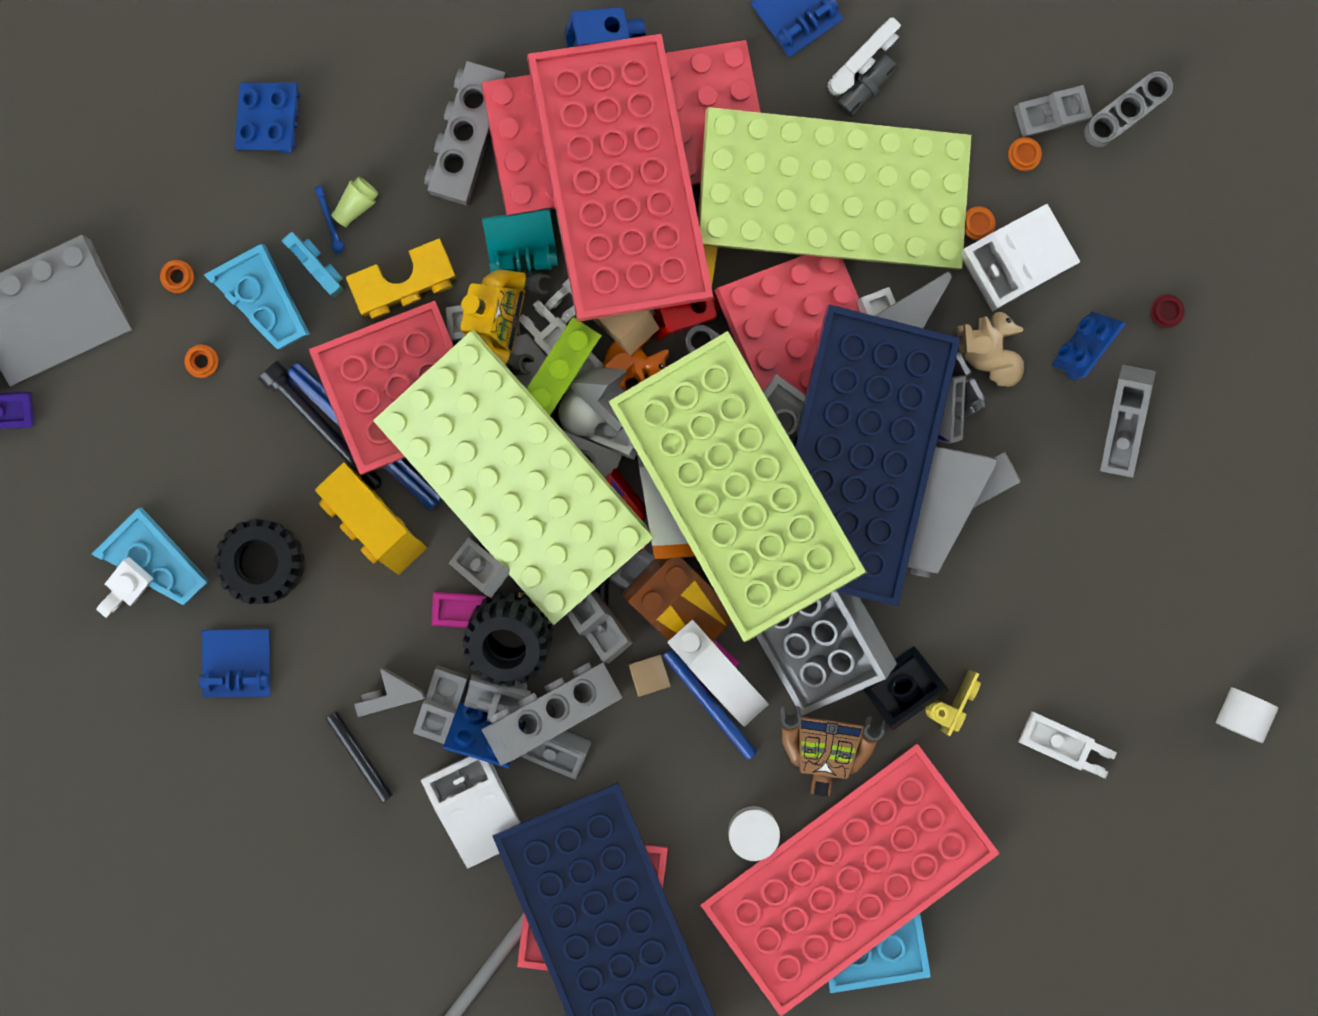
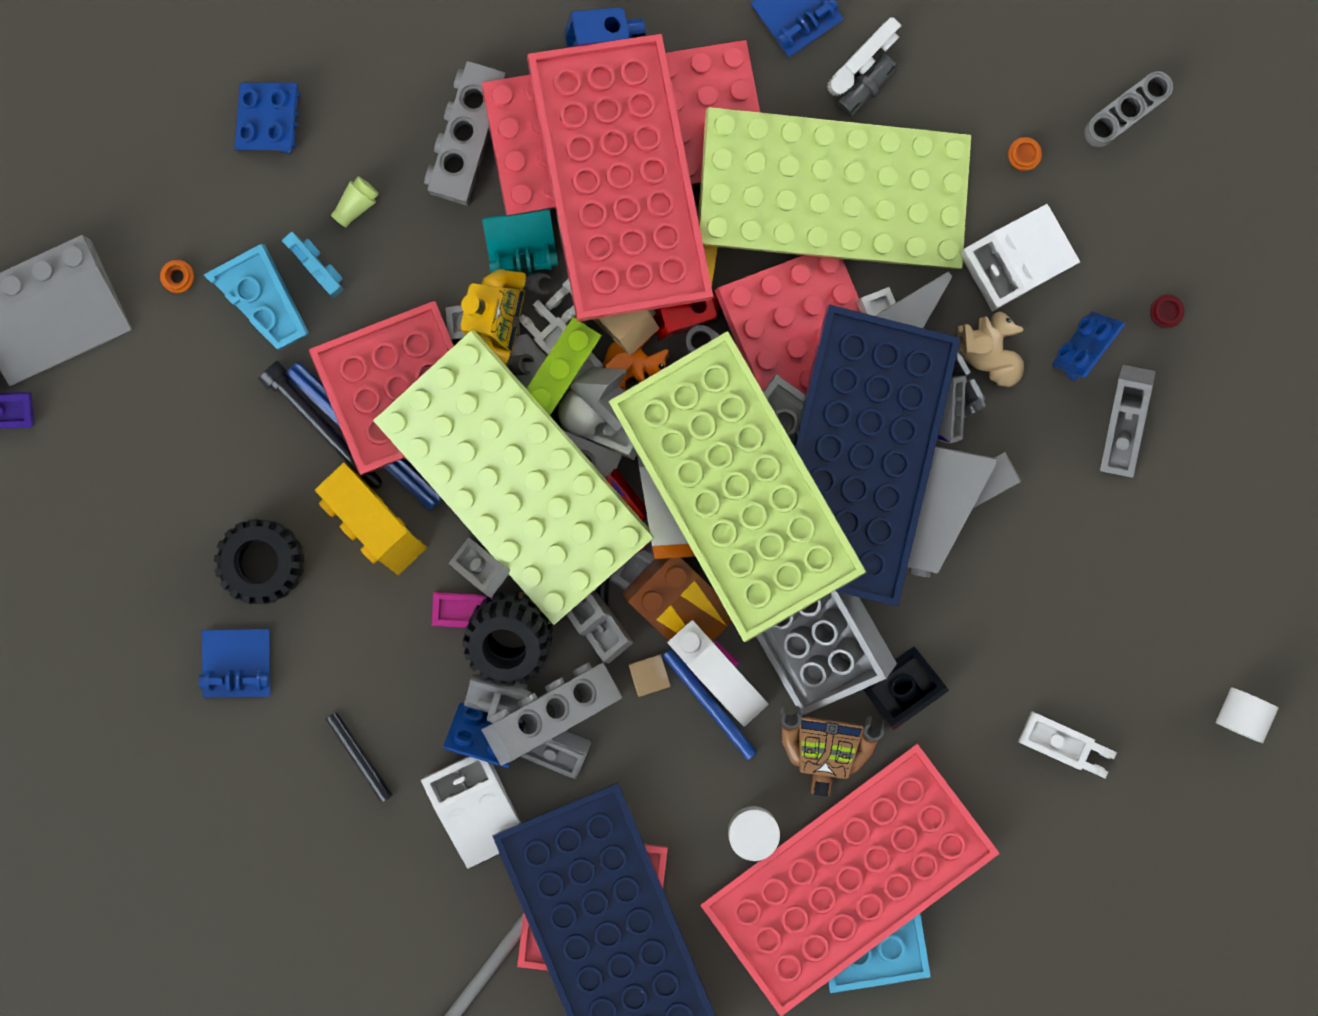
(126, 584): white plate -> none
(156, 554): medium azure wing -> none
(191, 358): orange plate -> none
(337, 245): blue hinge -> none
(398, 693): light grey slope -> none
(430, 272): yellow arch -> none
(440, 704): light grey slope -> none
(952, 716): light yellow hinge -> none
(979, 223): orange plate -> none
(1053, 111): light grey slope -> none

